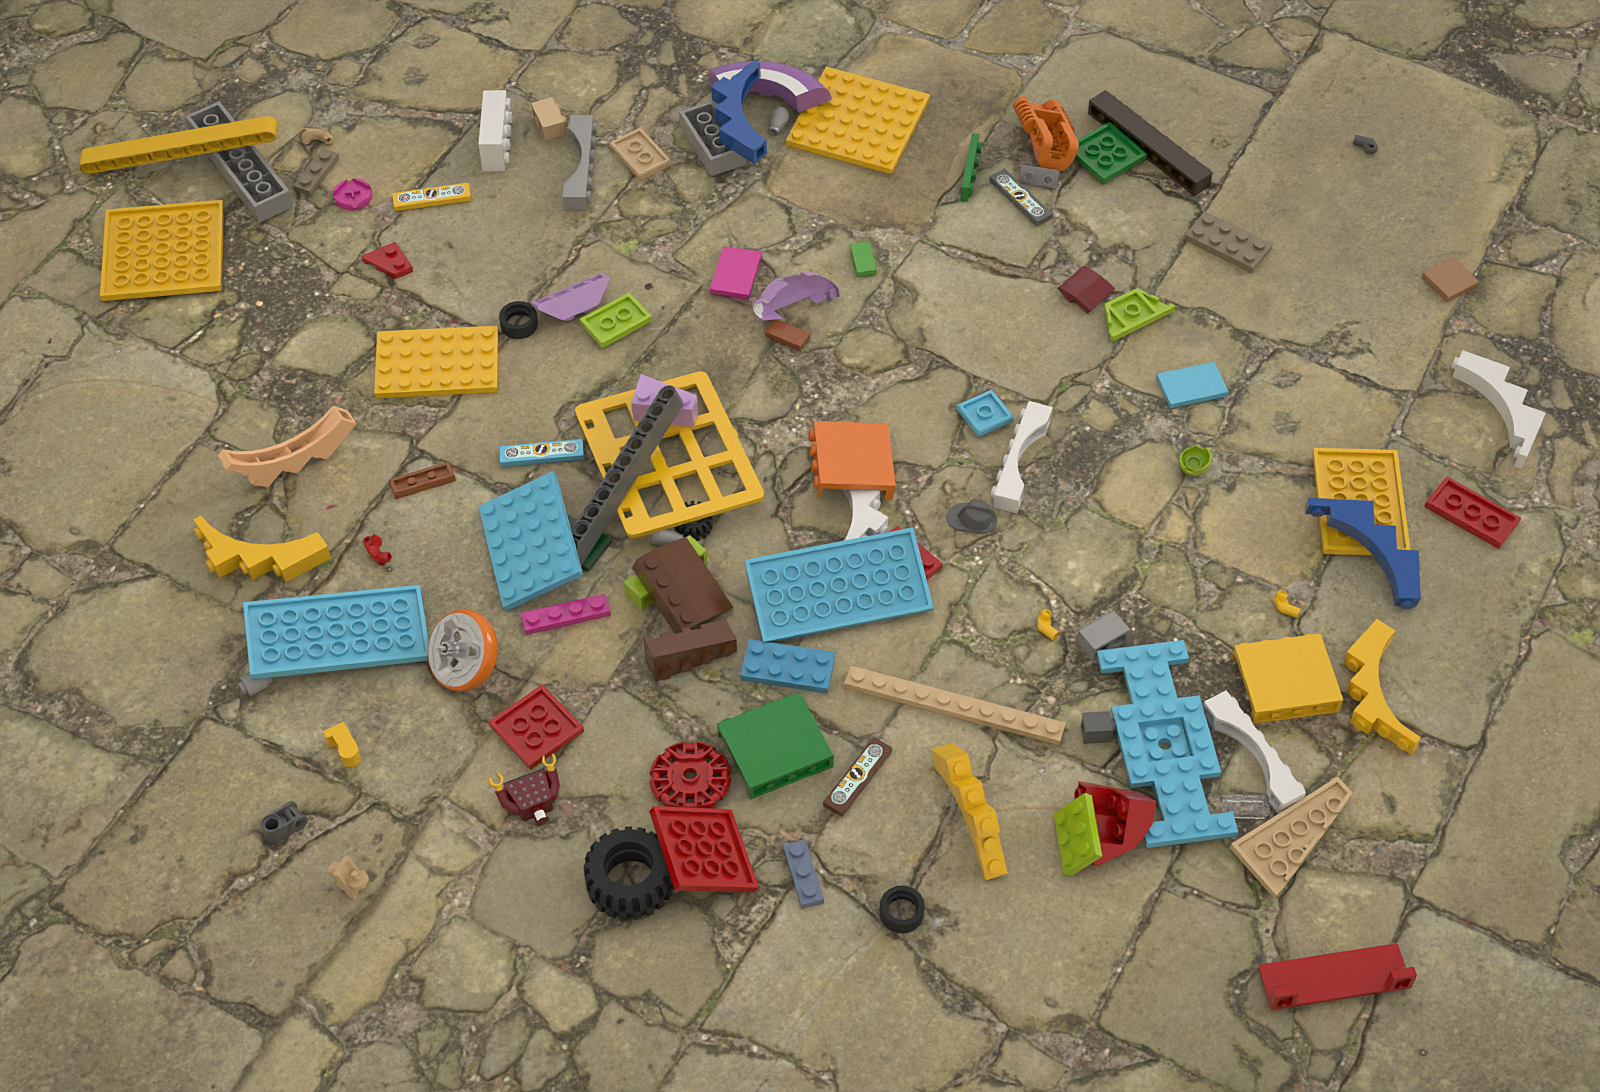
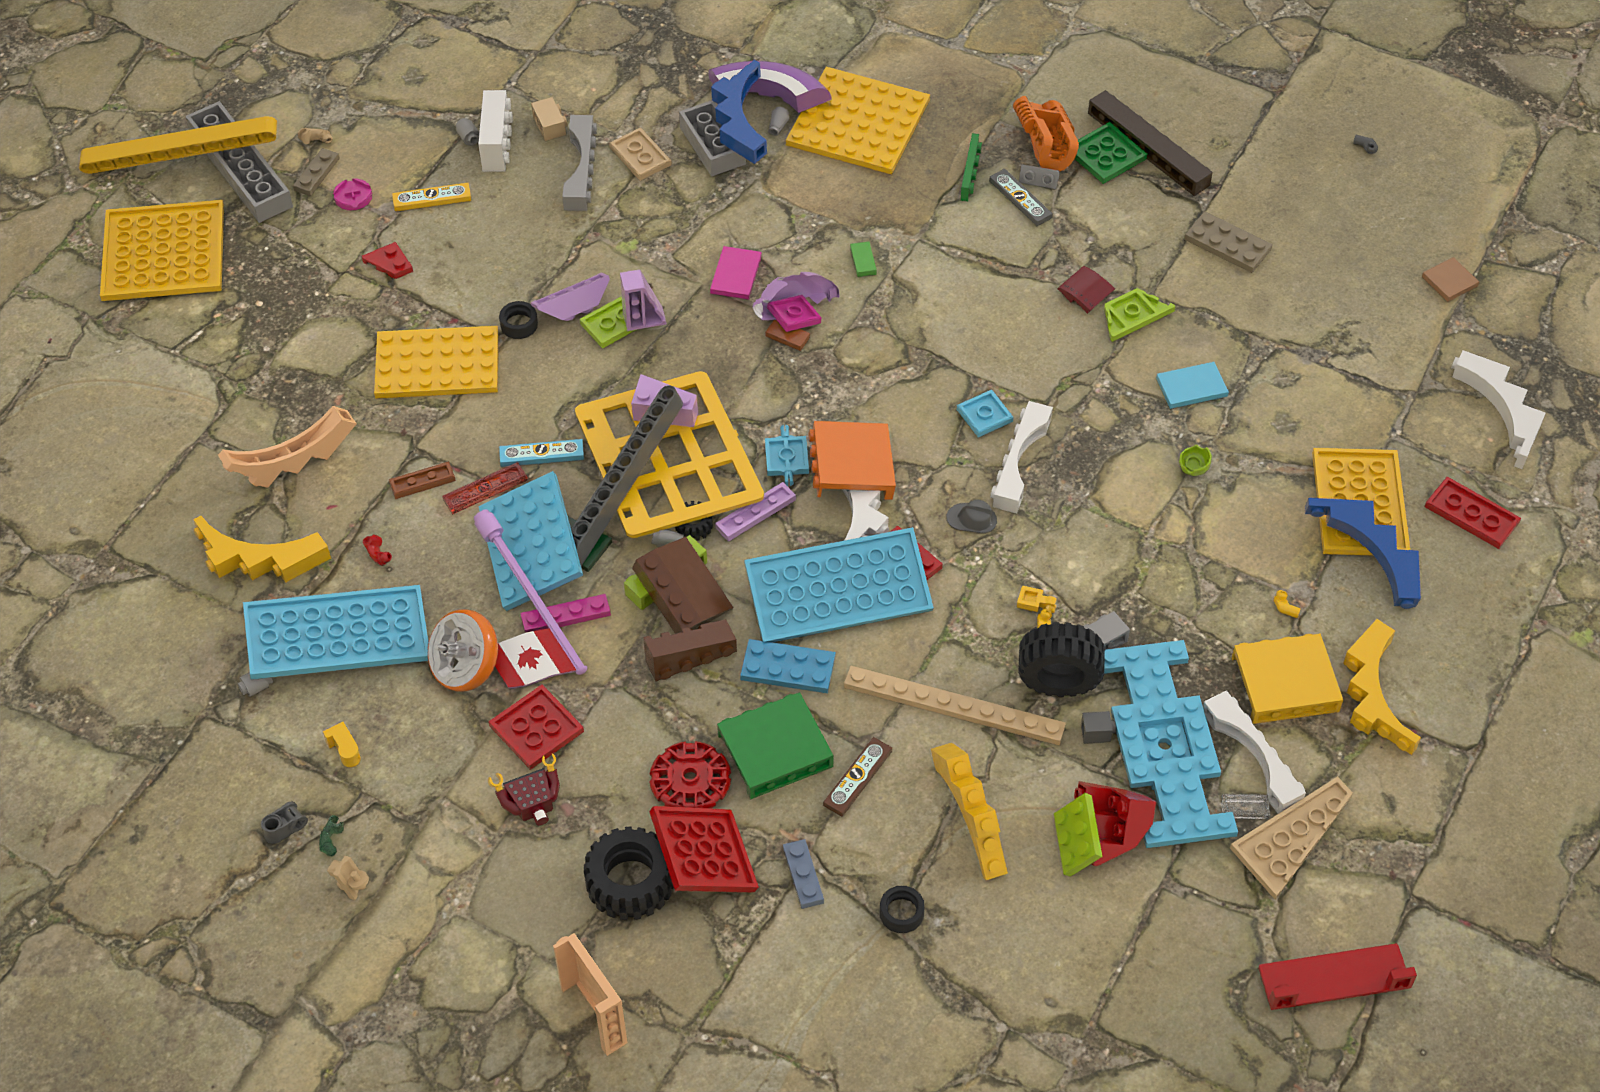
(325, 842): none -> clear green piece
(467, 131): none -> light grey brick
(484, 488): none -> clear red tile
(535, 653): none -> flag
(579, 969): none -> light nougat panel
(639, 302): none -> lavender wedge
(752, 514): none -> lavender plate
(786, 455): none -> medium azure plate
(794, 313): none -> dark pink plate
(1033, 599): none -> yellow plate
(1061, 659): none -> black tyre

